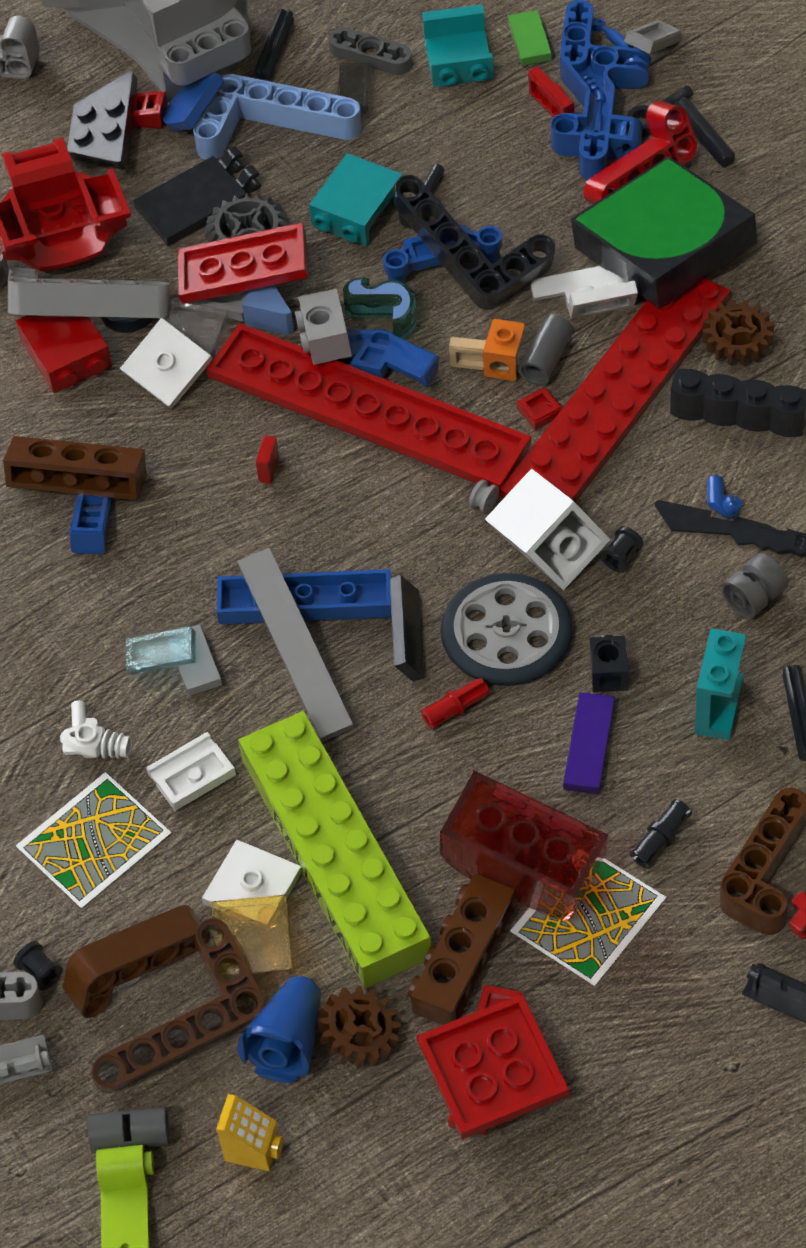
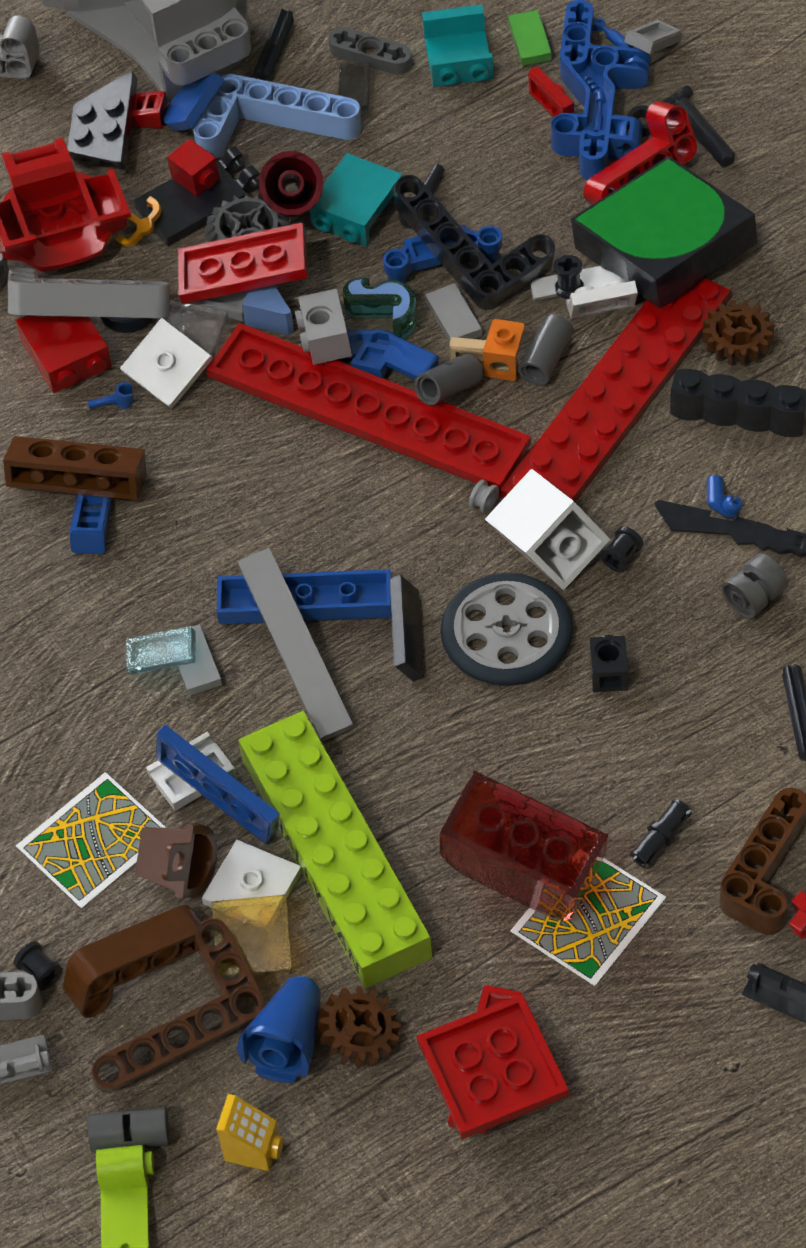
(90, 739): white piece -> none
(122, 397): none -> blue hand
(144, 226): none -> light orange piece
(178, 858): none -> reddish brown container
(193, 167): none -> red brick
(216, 785): none -> blue tile
(267, 459): red tile -> none
(289, 169): none -> dark red cone
(447, 1000): reddish brown brick -> none
(448, 379): none -> dark grey pin
(453, 313): none -> light grey tile
(454, 703): red axle -> none
(539, 408): red tile -> none
(568, 273): none -> black bush
(589, 743): dark purple tile -> none
(719, 684): teal panel -> none

